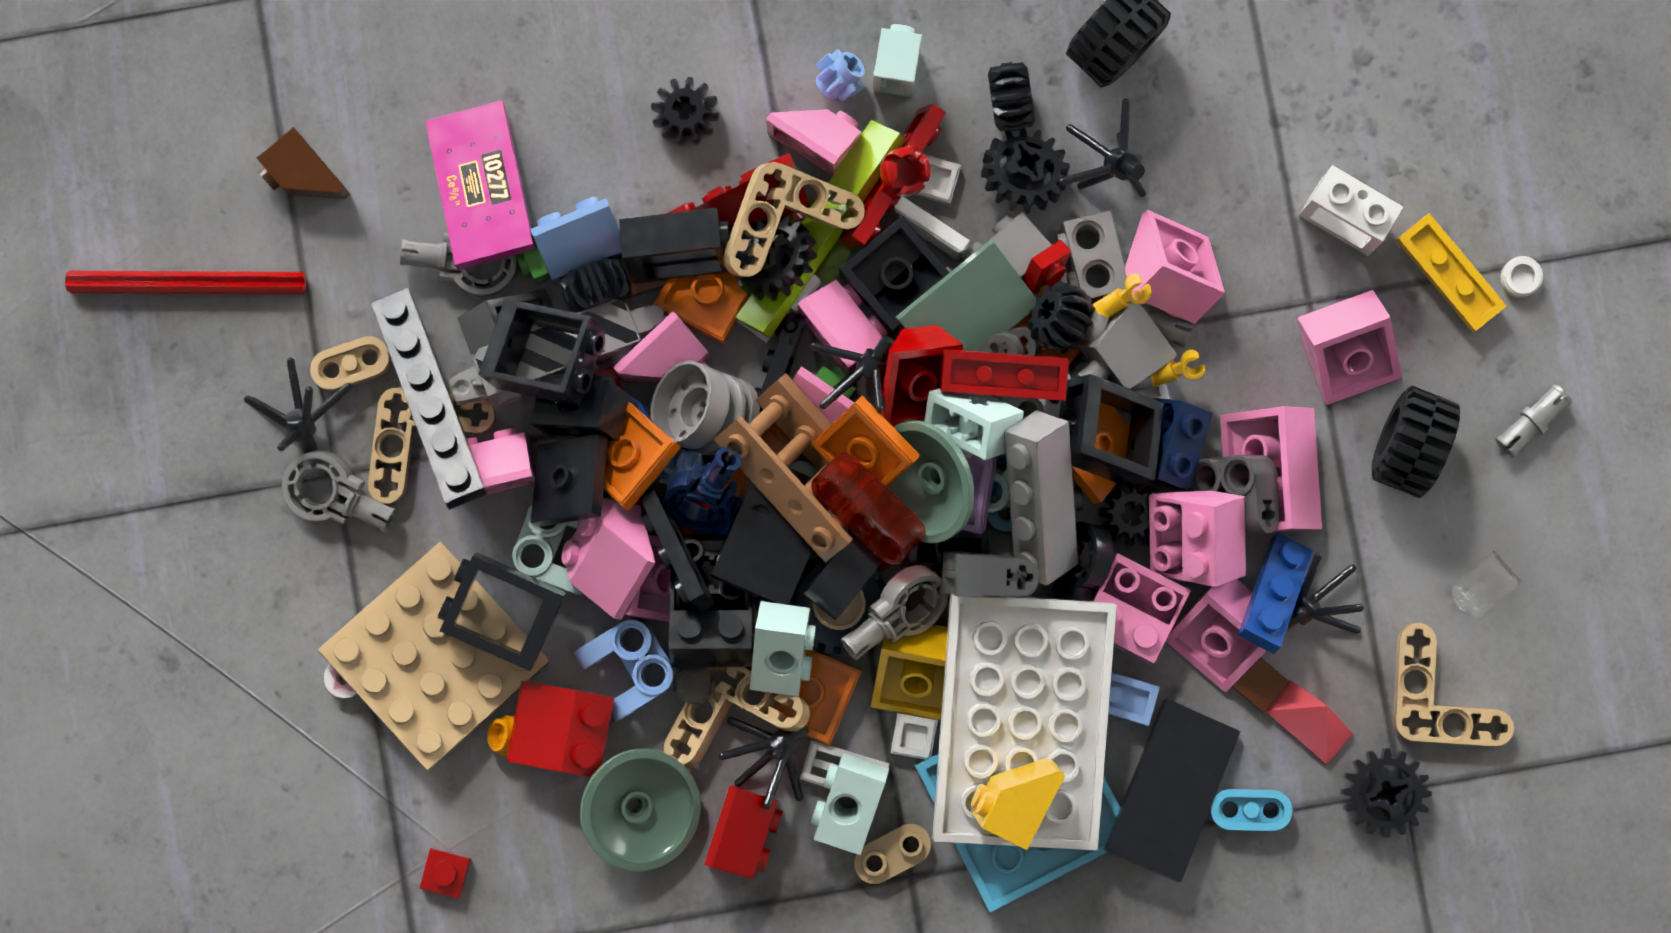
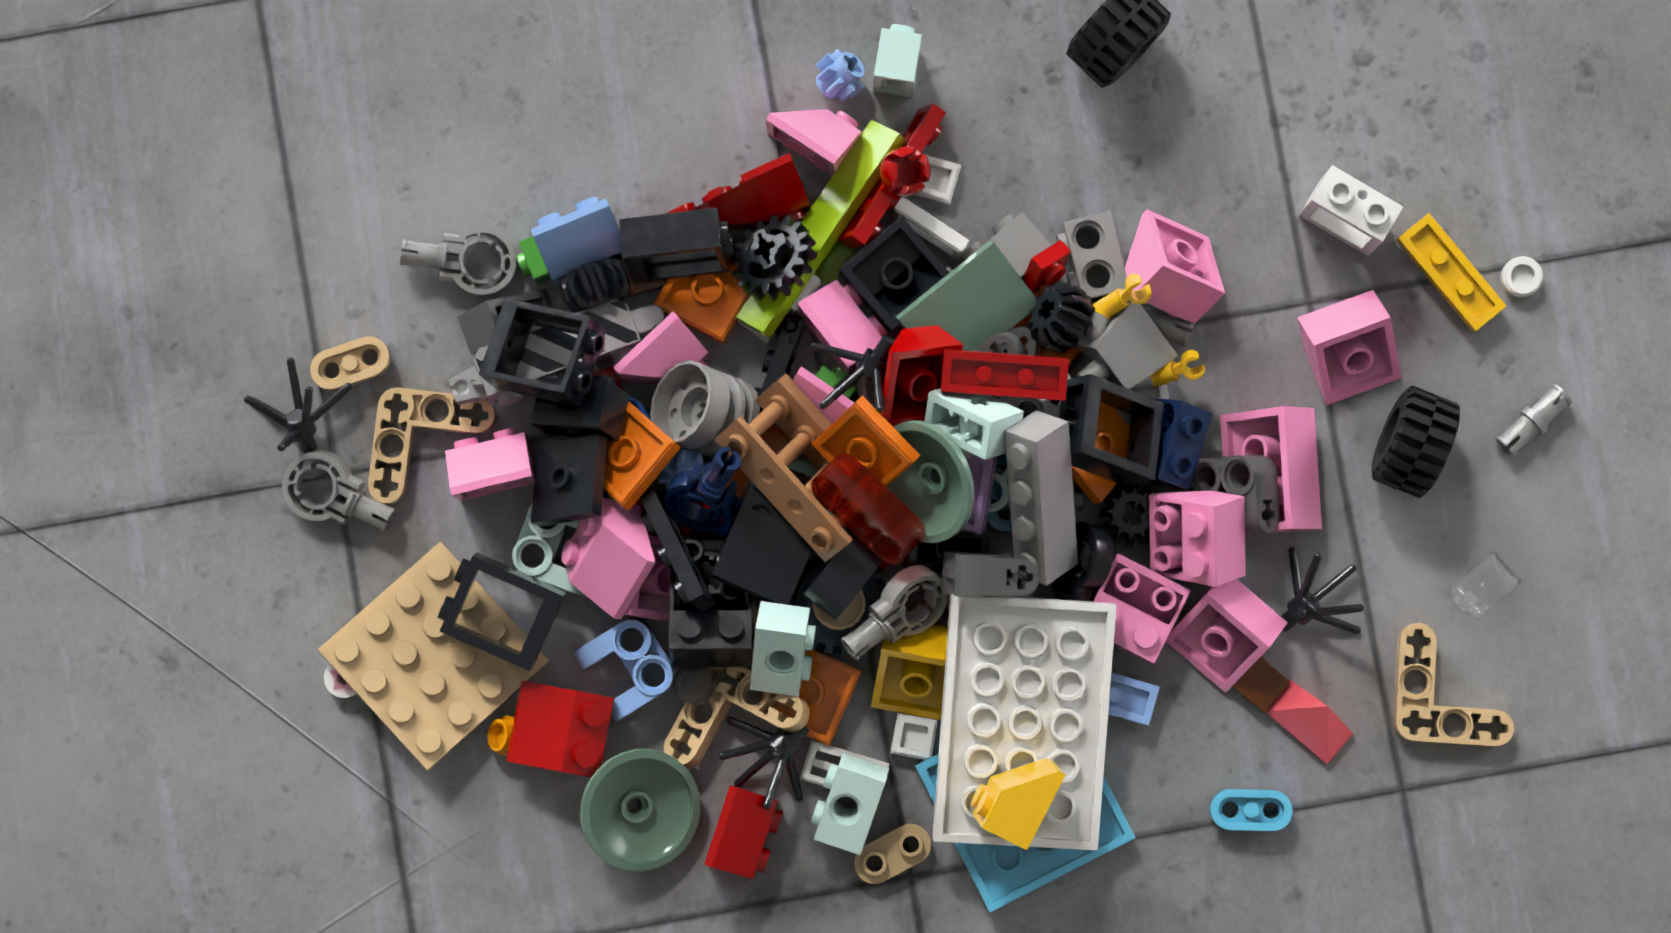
(186, 282): red axle -> none
(299, 169): reddish brown slope -> none
(428, 399): plate -> none
(445, 873): red plate -> none
(480, 185): tile -> none
(699, 105): black gear -> none
(784, 197): tan beam -> none
(1011, 96): black gear -> none
(1025, 170): black gear -> none
(1117, 162): black plant -> none
(1172, 790): black tile -> none
(1275, 593): blue plate -> none
(1394, 809): black gear -> none

